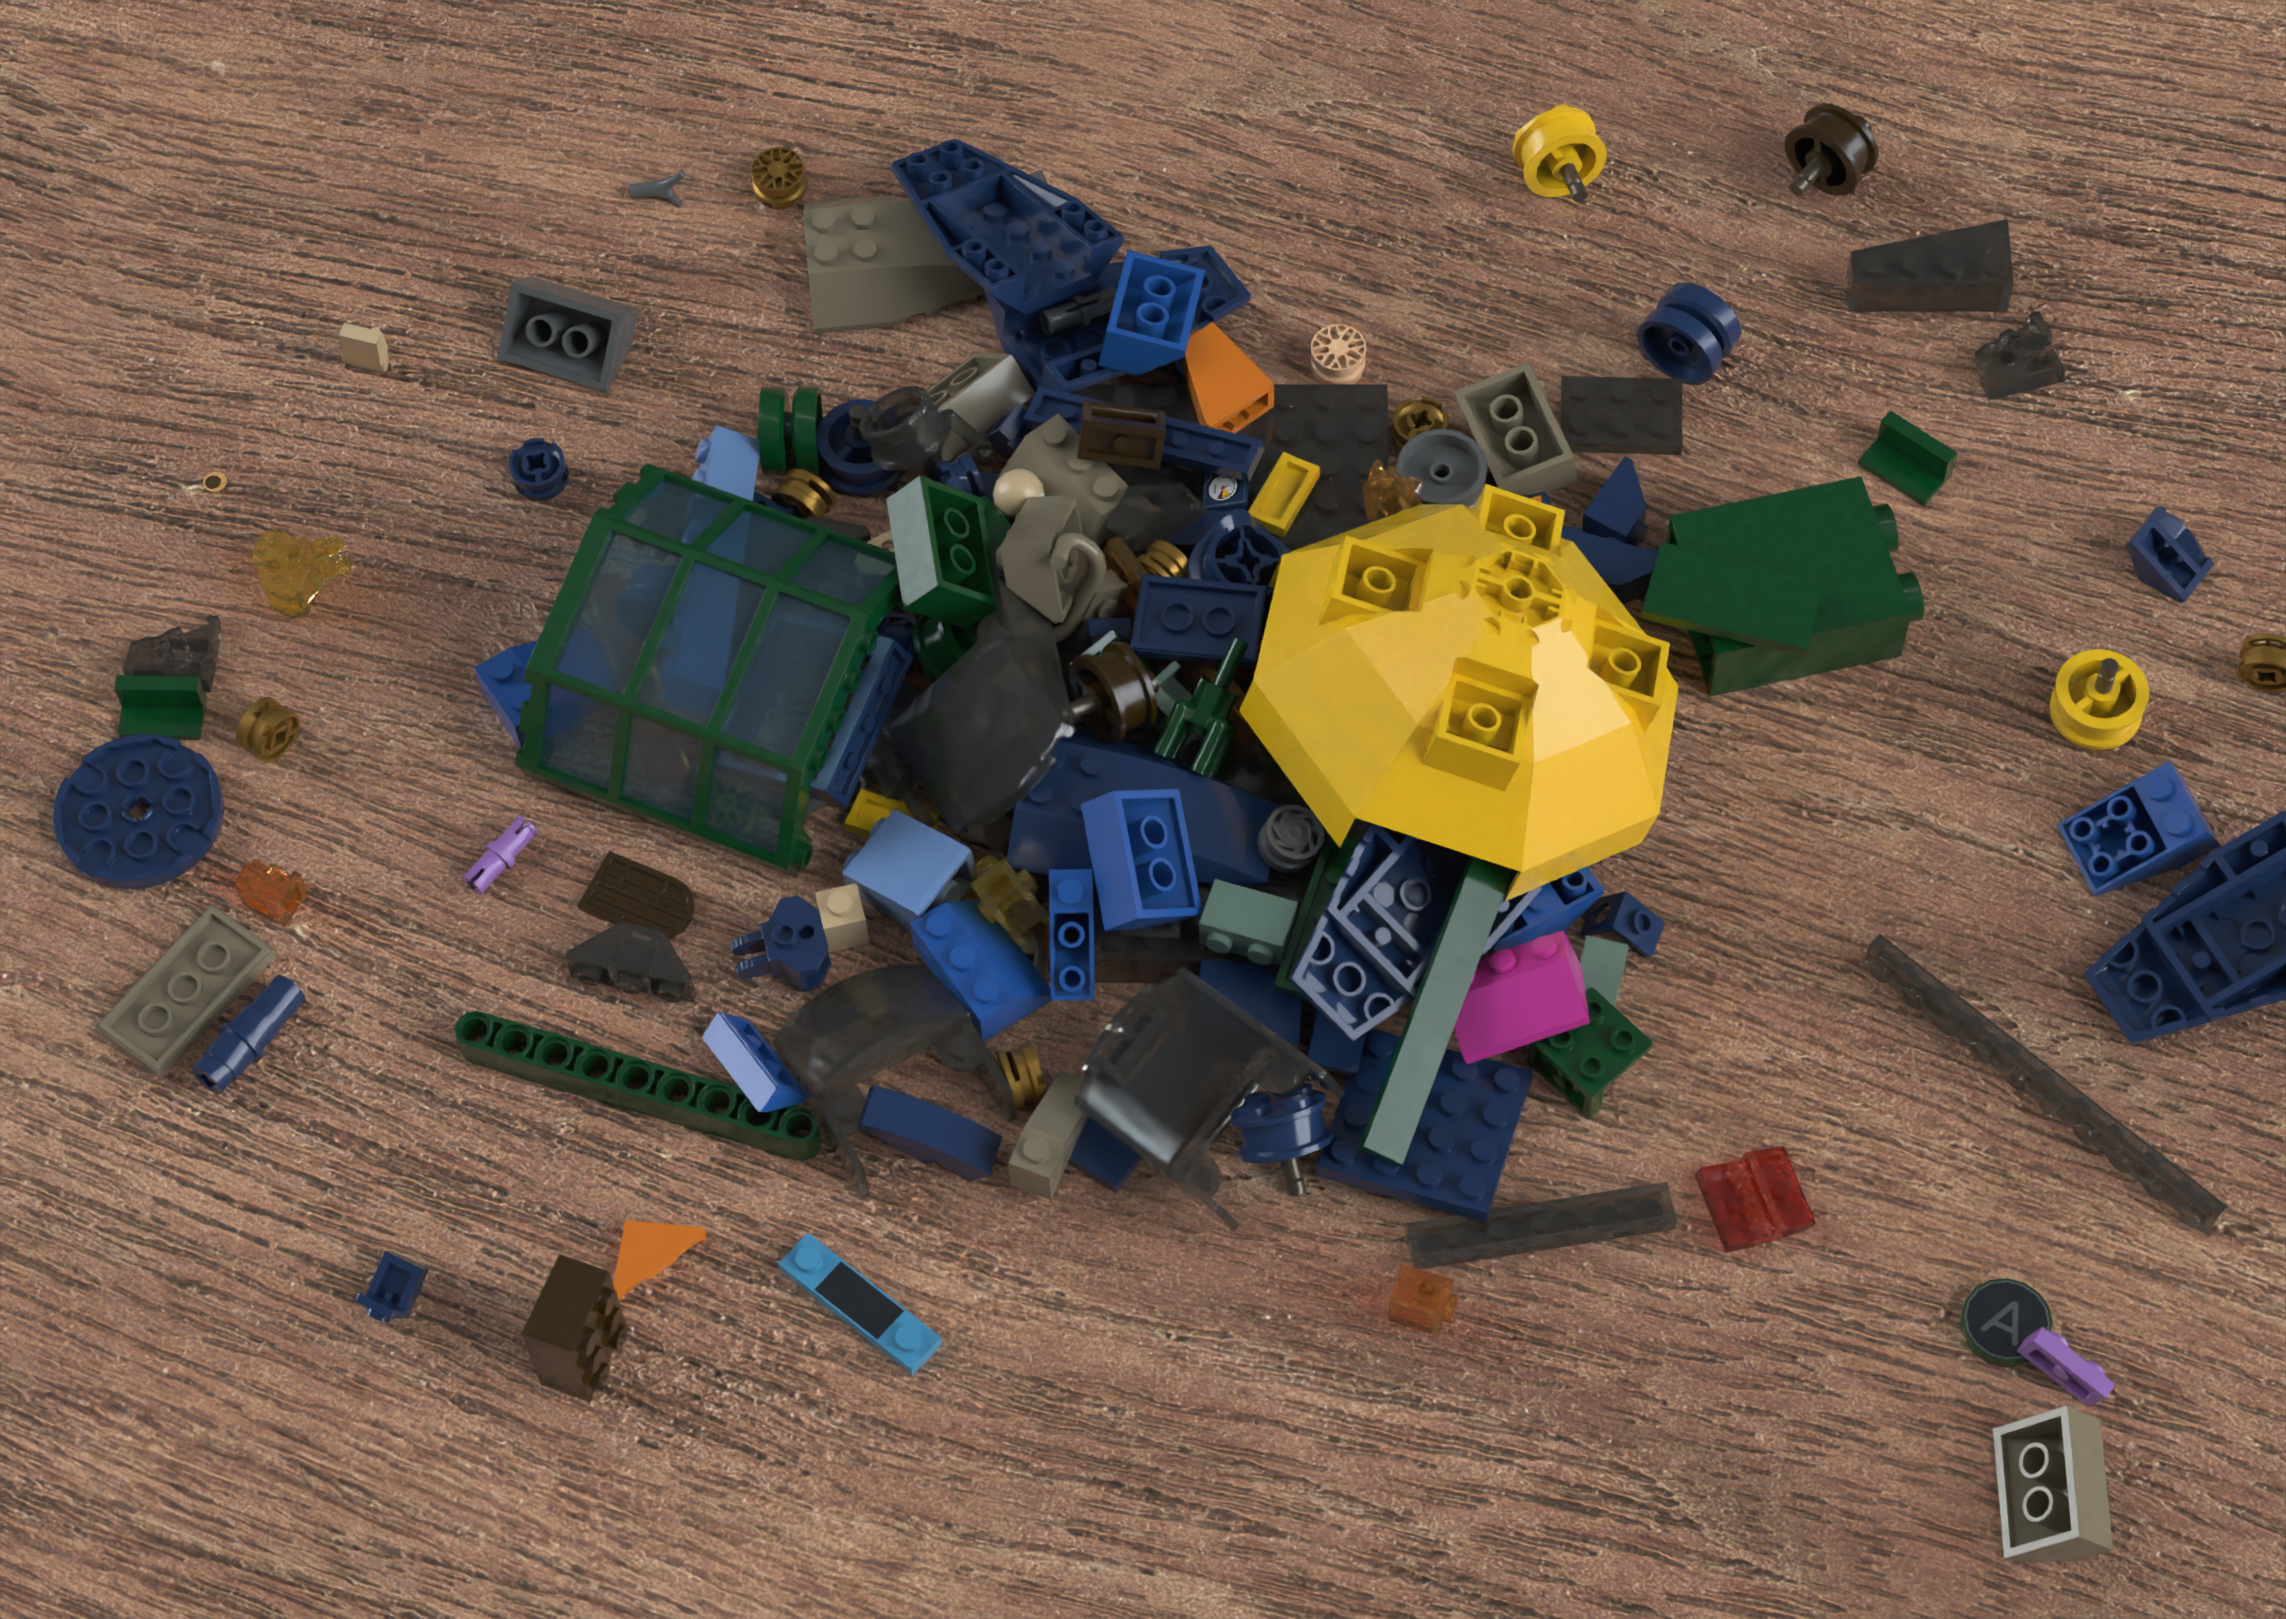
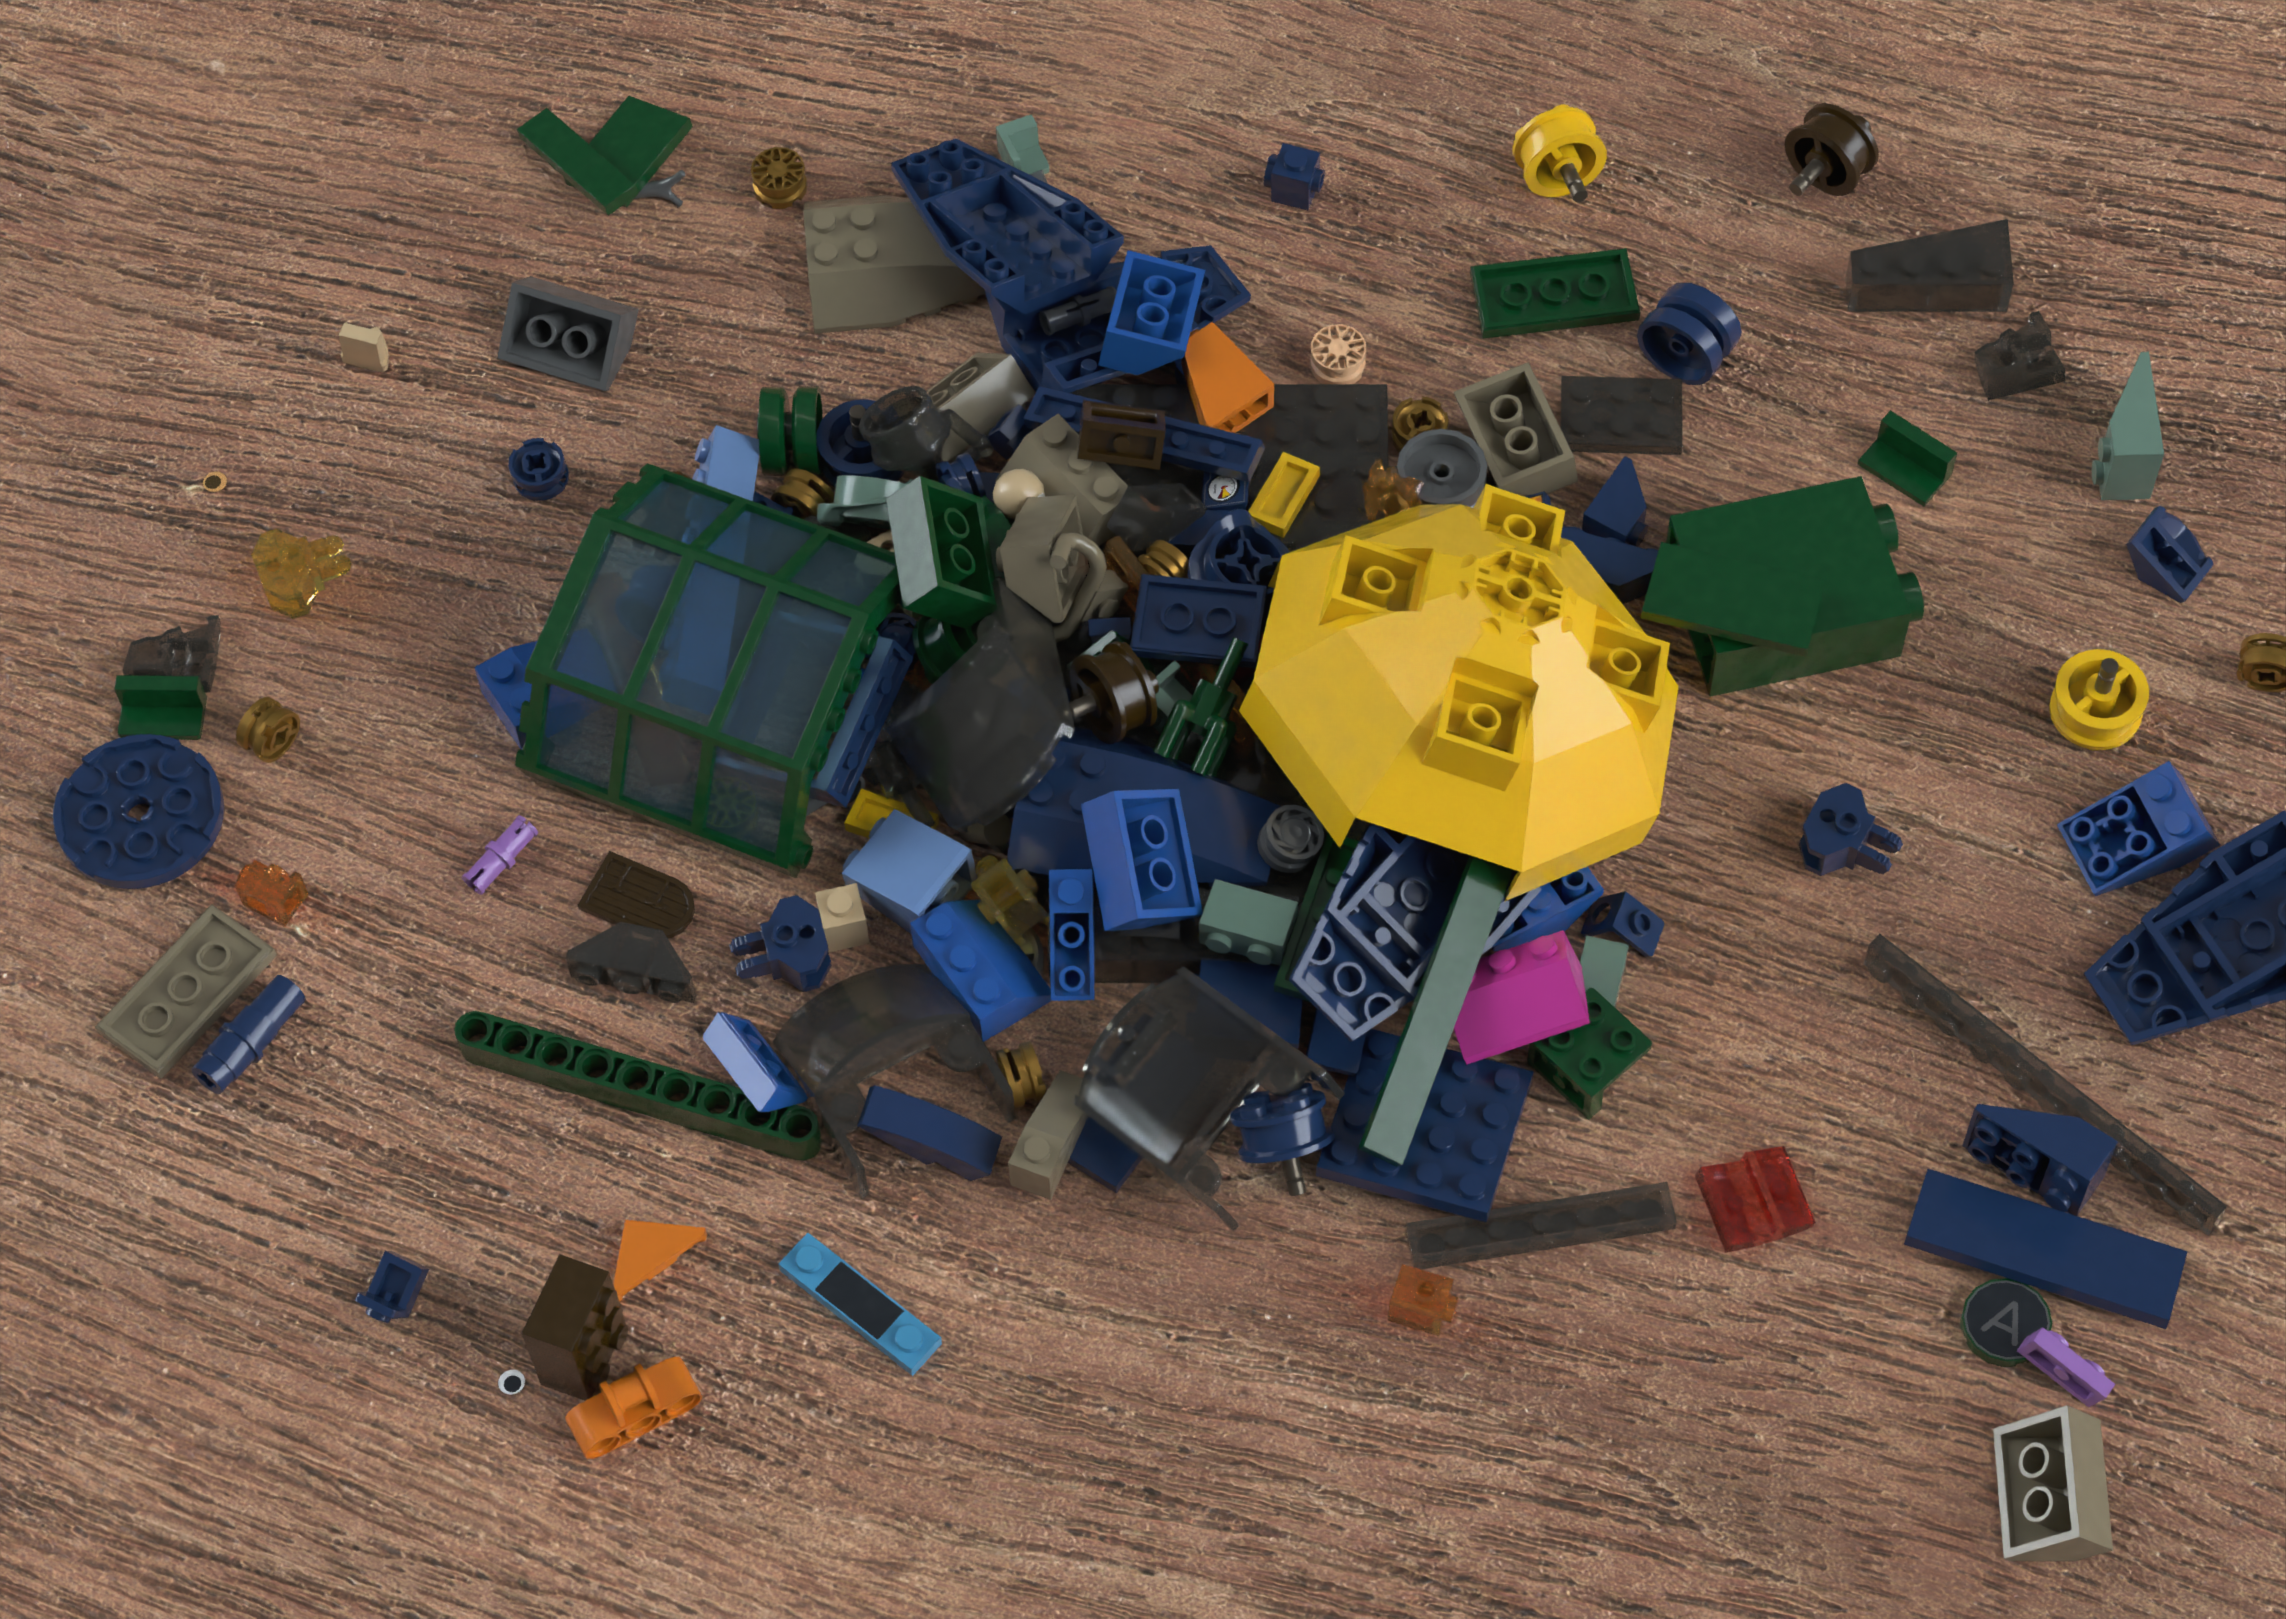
(511, 1382): none -> sticker
(577, 161): none -> dark green tile
(633, 1406): none -> orange beam
(639, 139): none -> dark green tile
(859, 502): none -> sand green piece
(1020, 145): none -> sand green panel
(1294, 176): none -> dark blue brick
(1554, 293): none -> dark green tile
(1839, 831): none -> dark blue hinge
(2043, 1152): none -> dark blue slope
(2046, 1248): none -> dark blue tile
(2133, 442): none -> sand green slope

